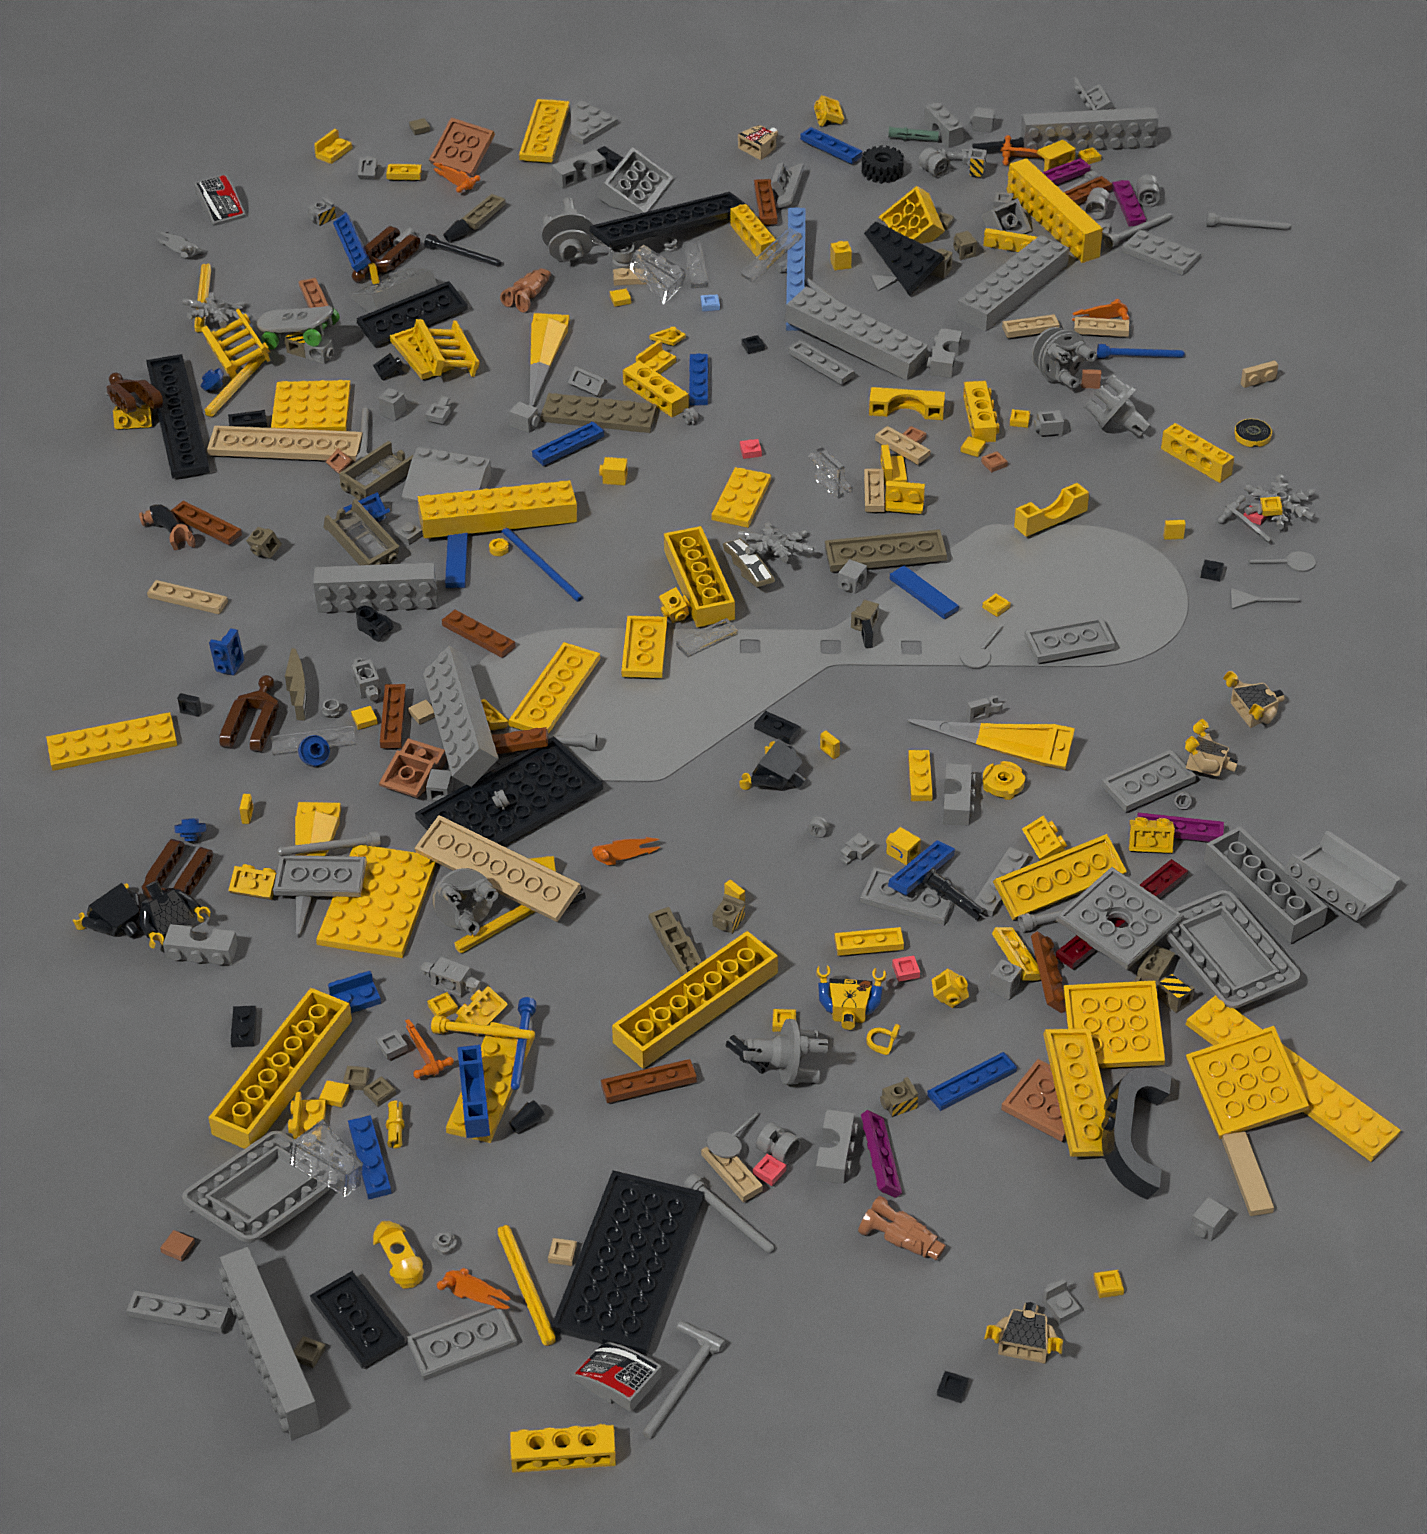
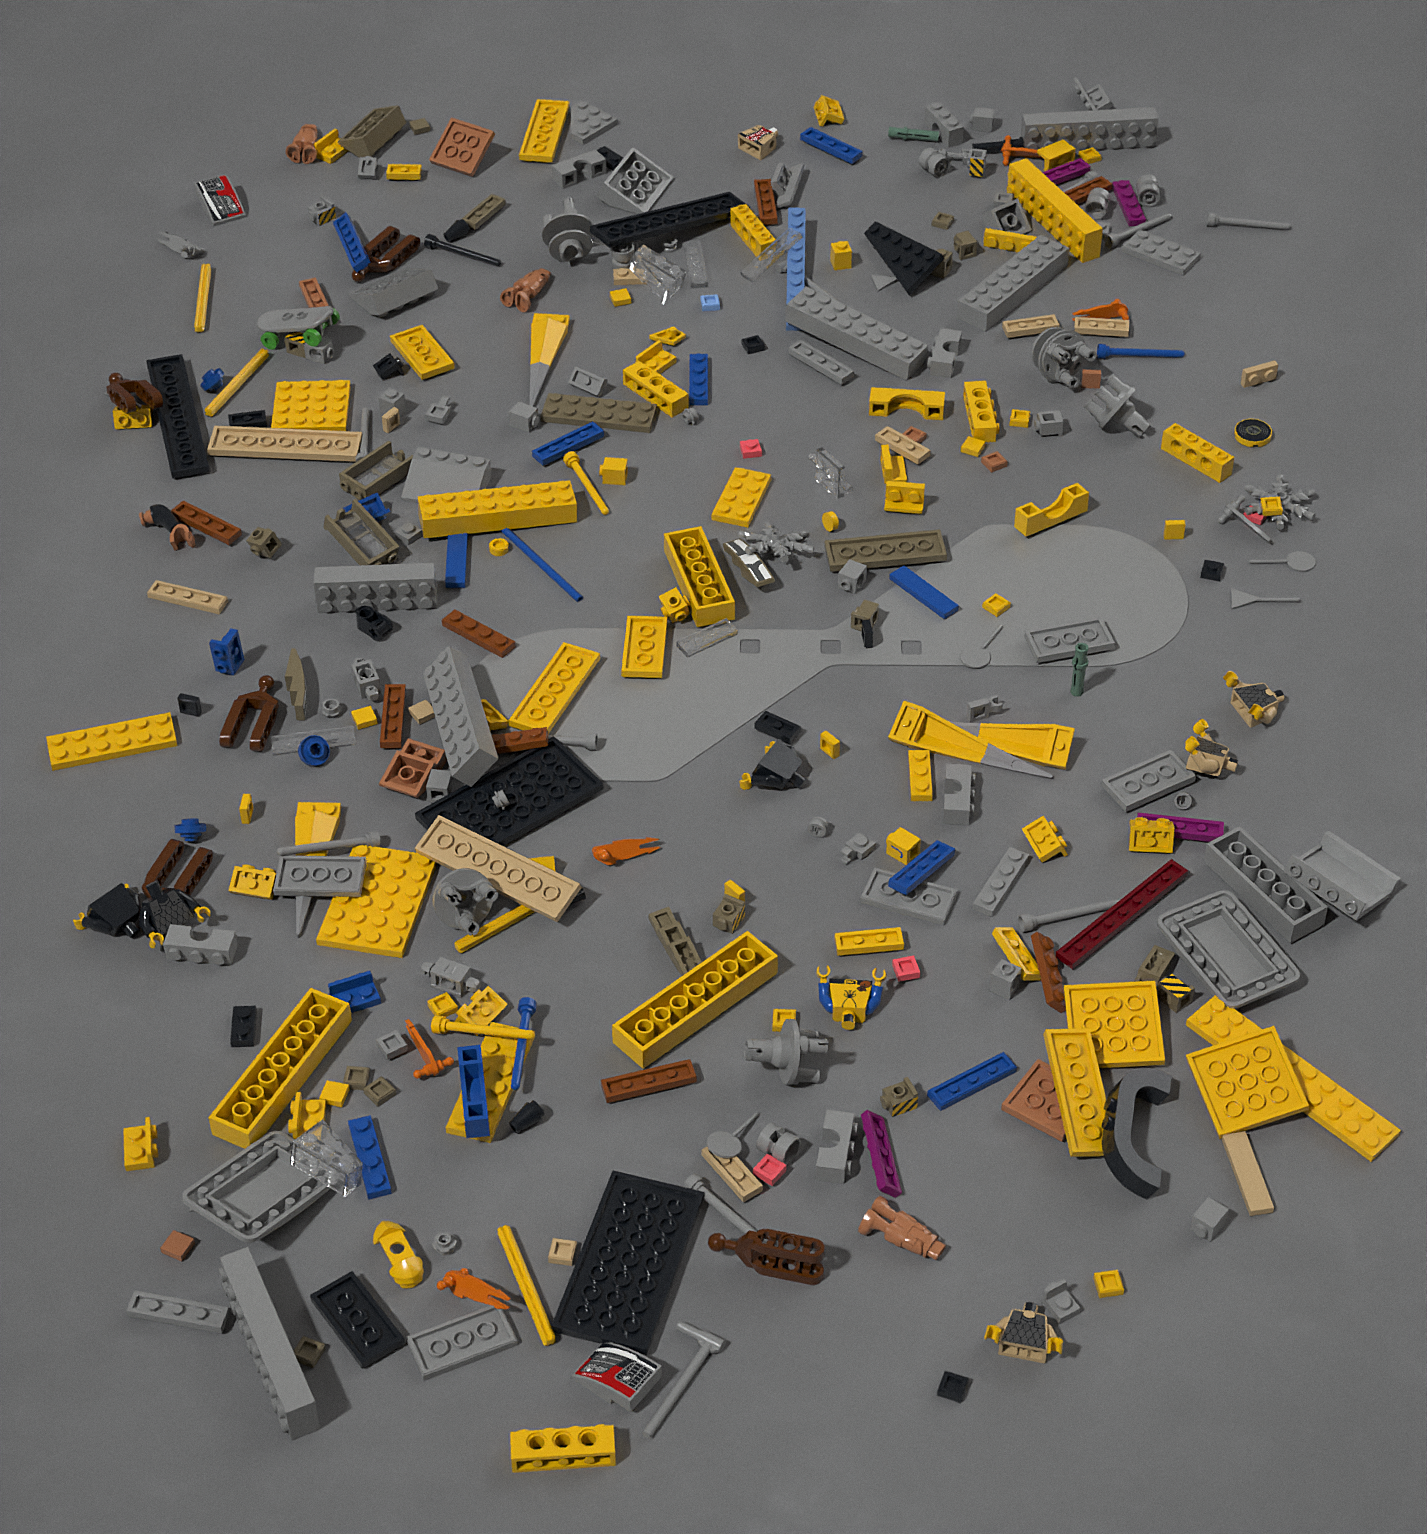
(140, 1146): none -> yellow bracket
(215, 308): light grey piece -> none
(225, 356): yellow fence -> none
(304, 143): none -> nougat piece
(339, 461): nougat tile -> none
(373, 131): none -> dark tan slope
(373, 273): yellow tile -> none
(391, 420): none -> tan tile
(395, 1124): yellow pin -> none
(408, 231): light grey axle -> none
(428, 305): black plate -> none
(434, 355): yellow fence -> none
(458, 178): orange piece -> none
(572, 461): none -> yellow piece
(739, 1048): black pin -> none
(754, 1252): none -> reddish brown piece
(830, 521): none -> yellow tile
(874, 490): tan plate -> none
(880, 1049): yellow piece -> none
(882, 164): black tyre -> none
(914, 217): yellow wedge -> none
(927, 731): none -> yellow plate
(944, 888): black pin -> none
(950, 988): yellow brick -> none
(1006, 789): yellow plate -> none
(1057, 876): yellow plate -> none
(1079, 665): none -> sand green pin
(1120, 898): light grey piece -> none

